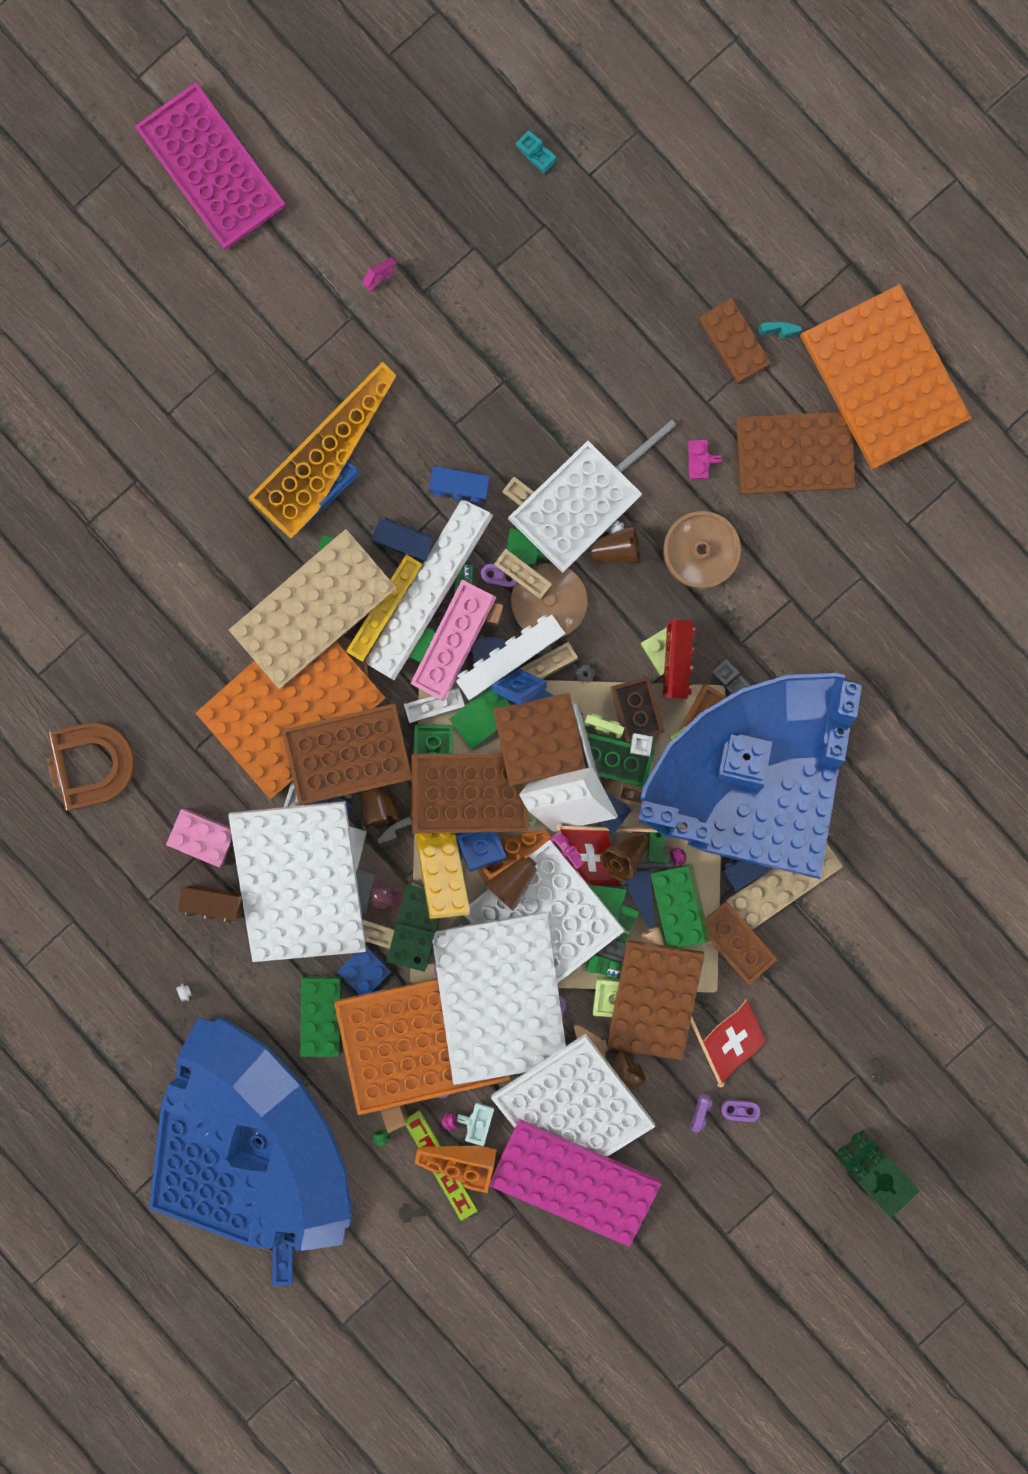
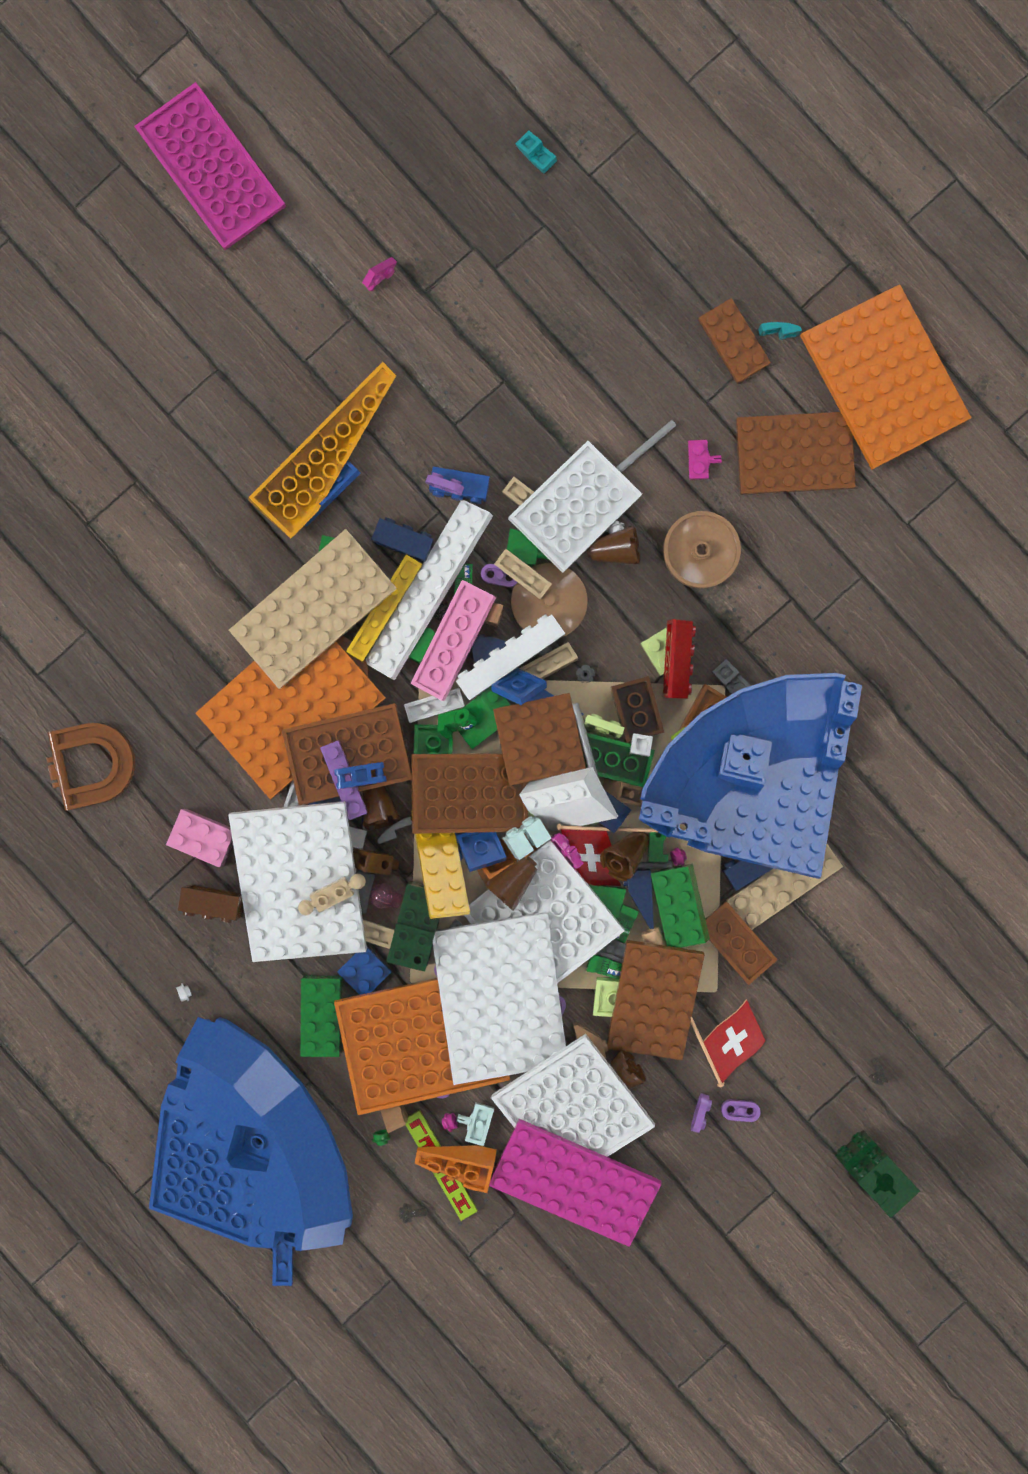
(331, 894): none -> tan plate
(336, 759): none -> medium lavender plate
(360, 775): none -> blue plate
(374, 861): none -> reddish brown torso
(453, 486): none -> medium lavender plate
(455, 721): none -> green leg
(534, 832): none -> light aqua piece

